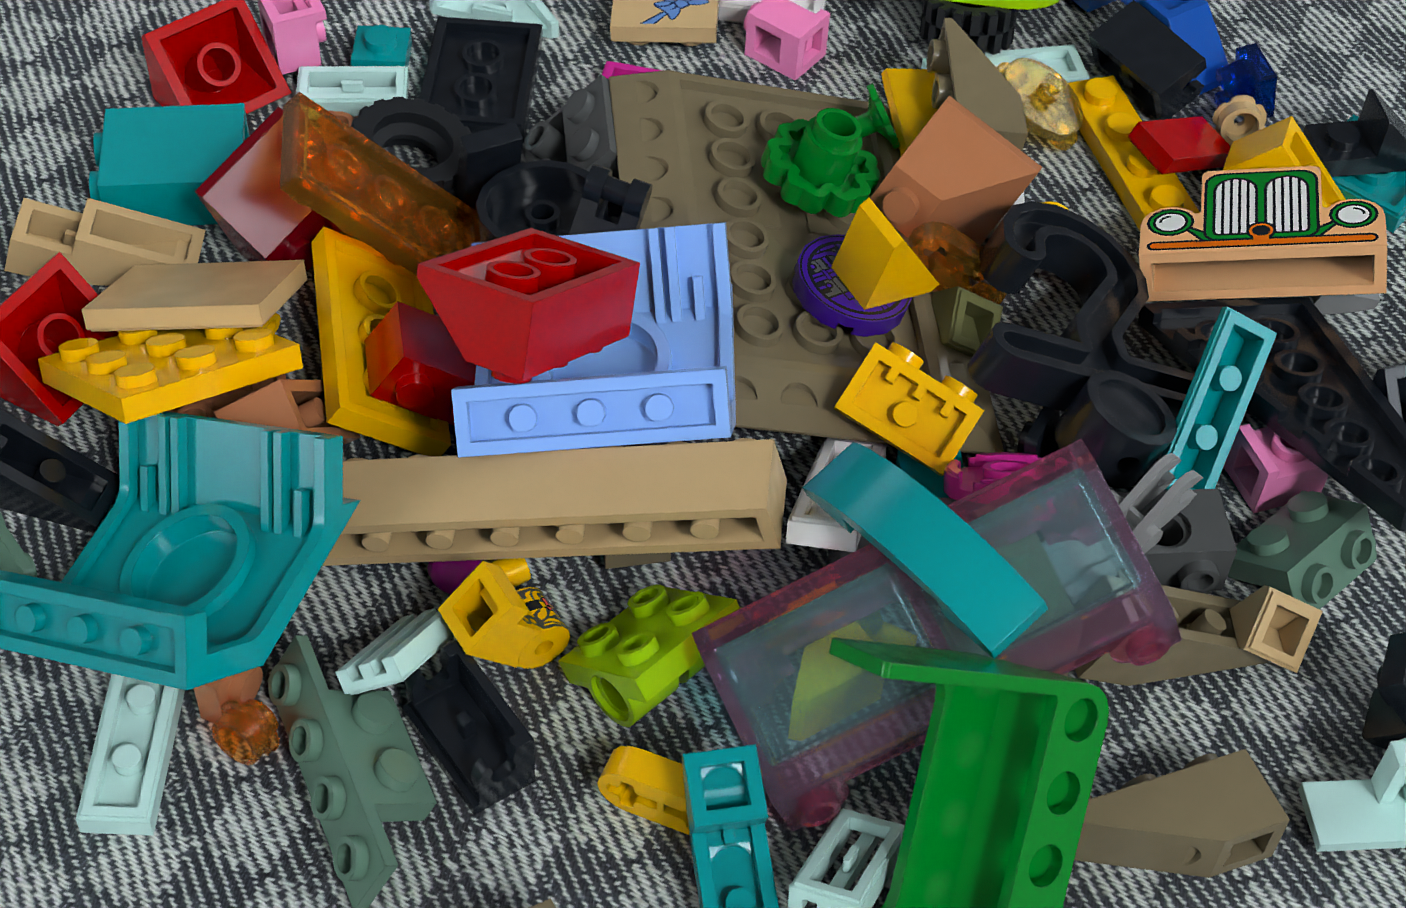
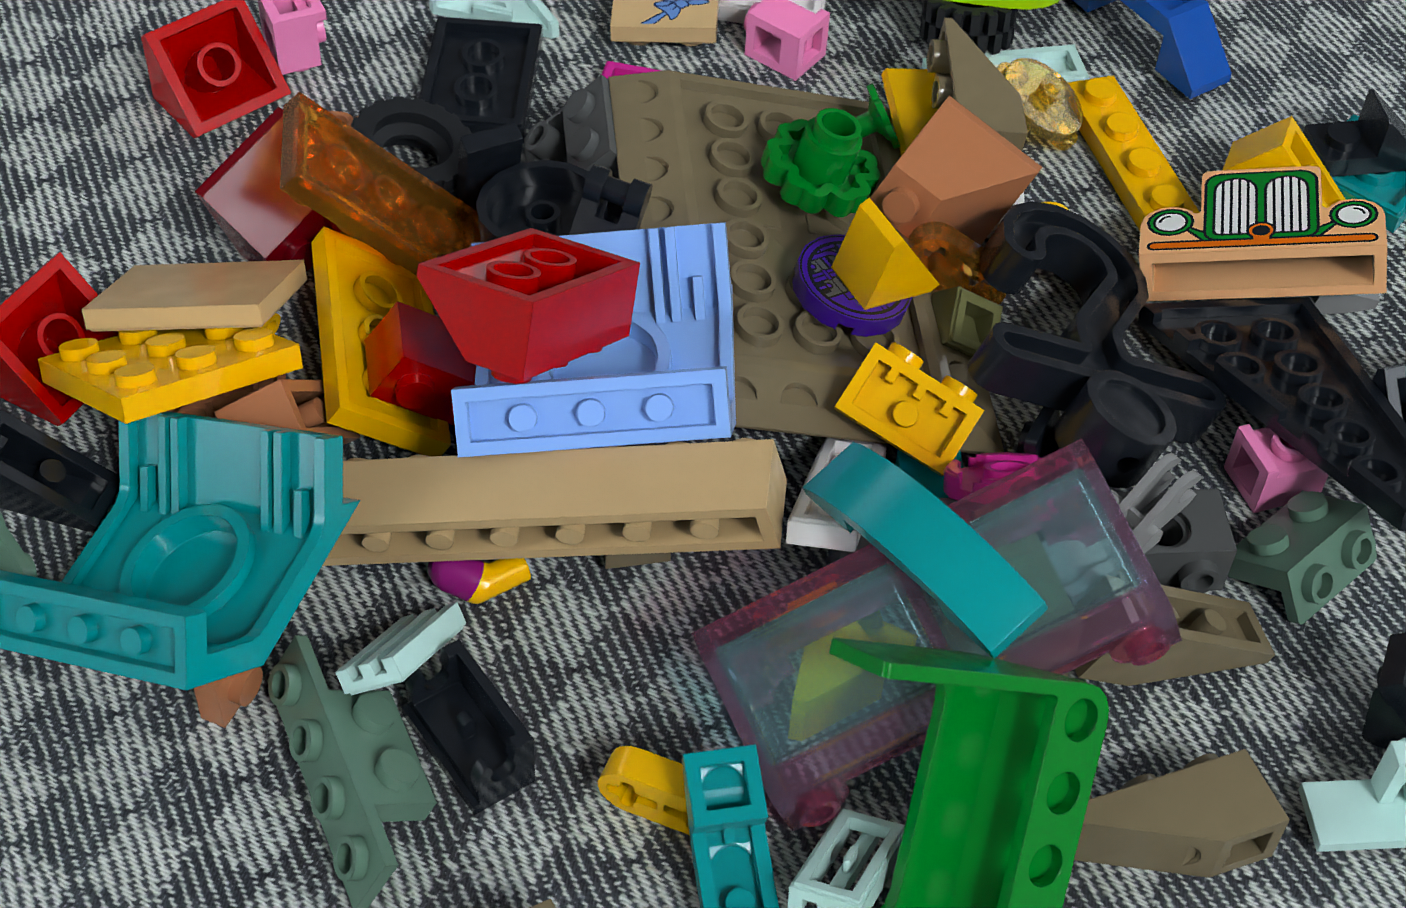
(99, 241): tan slope -> none
(130, 758): light aqua tile -> none
(162, 154): teal brick -> none
(246, 730): clear orange plate -> none
(352, 87): light aqua tile -> none
(381, 46): teal plate -> none
(510, 623): yellow leg -> none
(644, 650): lime plate -> none
(1148, 61): black hinge -> none
(1180, 144): red tile -> none
(1219, 396): teal slope -> none
(1240, 105): tan plate -> none
(1248, 76): clear blue tile -> none
(1275, 626): tan slope -> none

